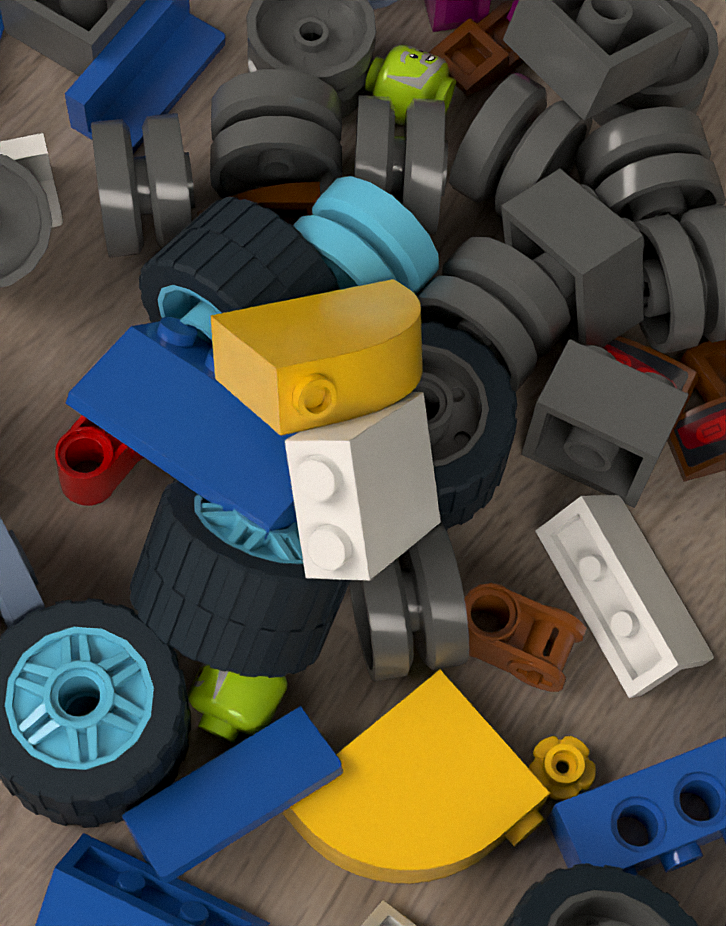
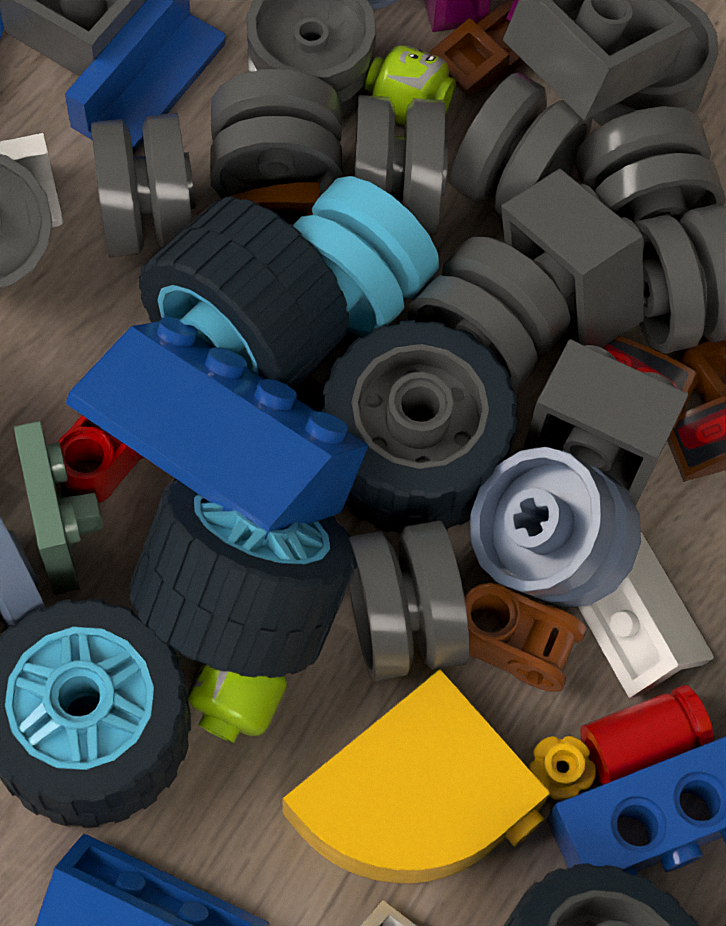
(55, 519): none -> sand green hinge
(232, 795): blue panel -> none
(321, 355): yellow brick -> none
(363, 490): white brick -> none
(555, 528): none -> sand blue wheel
(647, 733): none -> red piece

